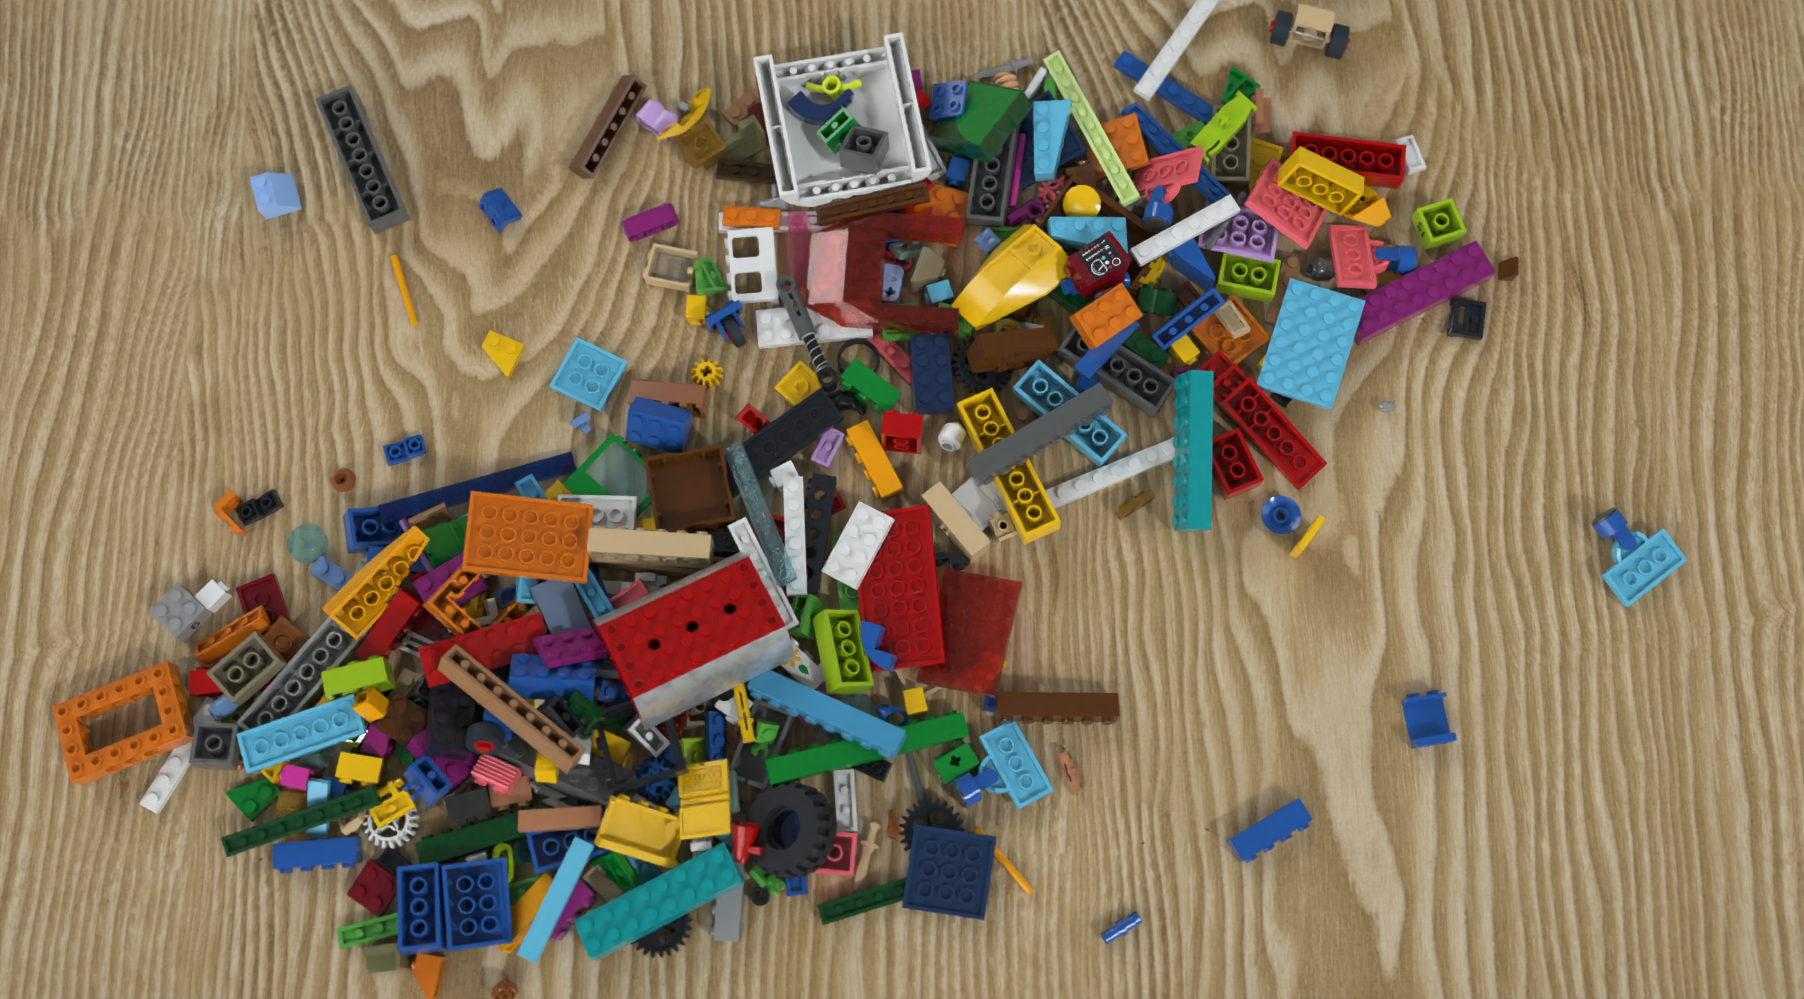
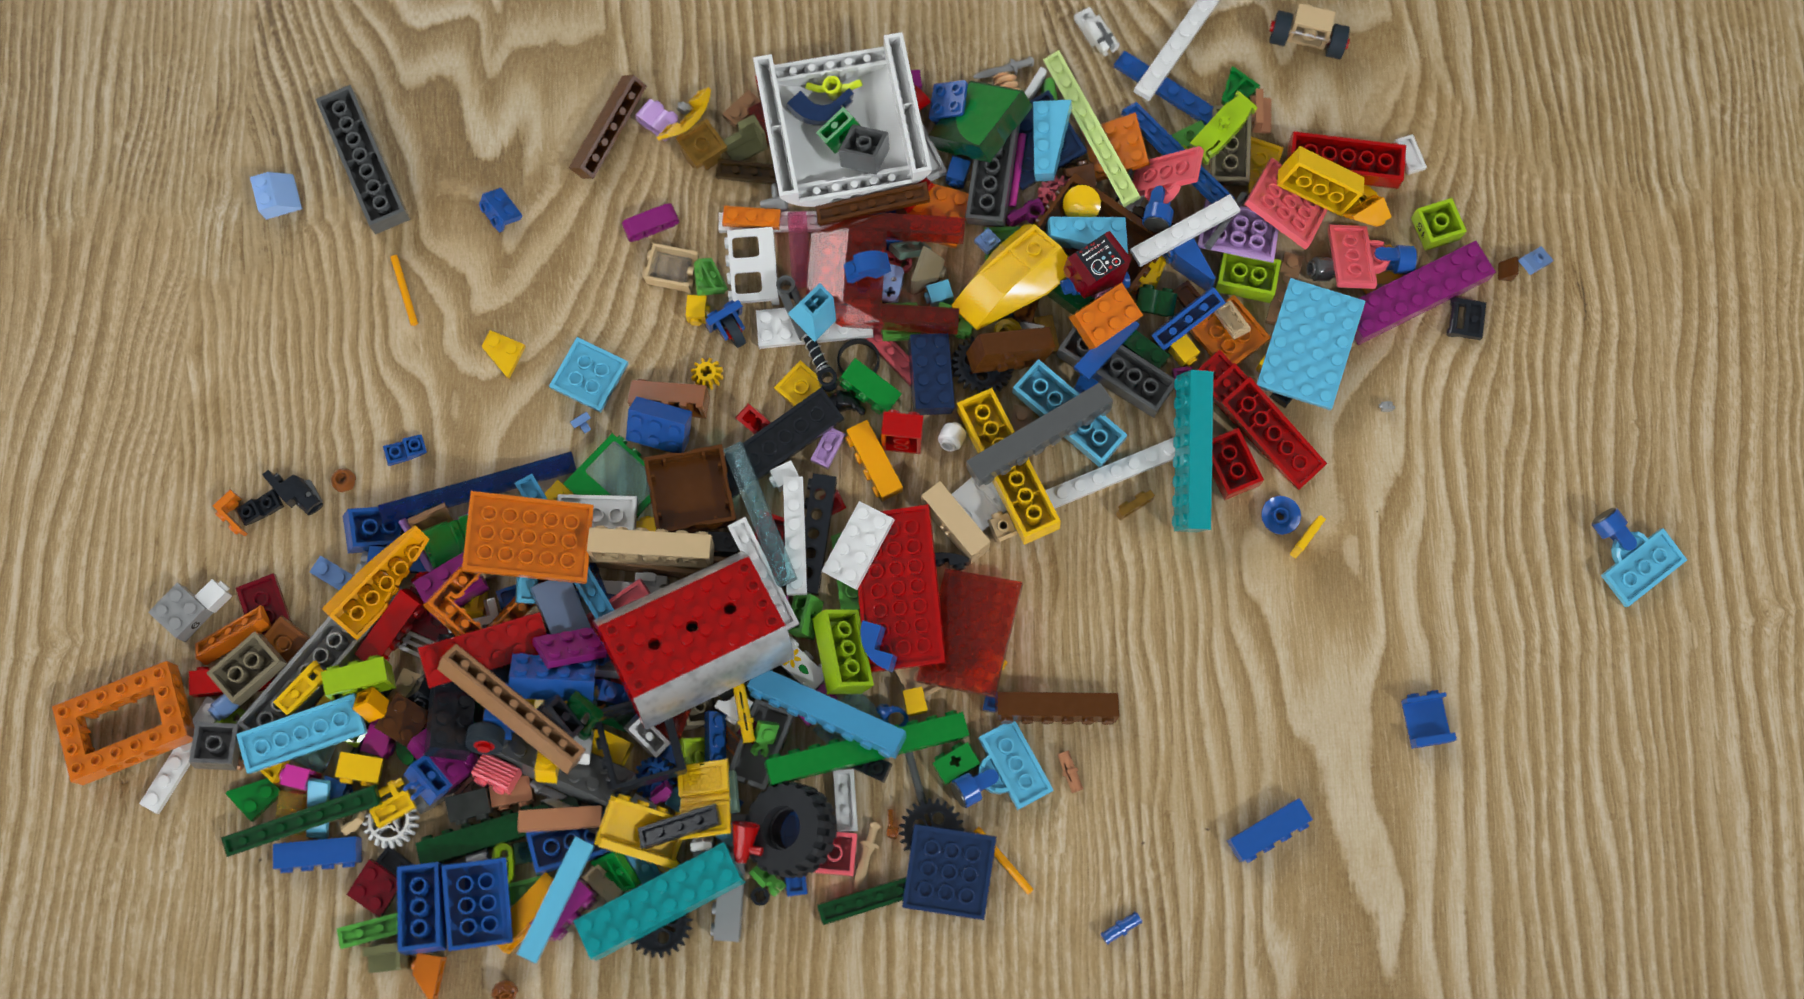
(296, 492): none -> black plate
(300, 689): none -> yellow plate
(307, 543): clear light blue tile -> none
(661, 792): none -> magenta plate
(679, 826): none -> black tile
(815, 312): none -> medium azure slope
(867, 263): none -> blue brick
(1096, 31): none -> white plate
(1535, 260): none -> medium blue plate

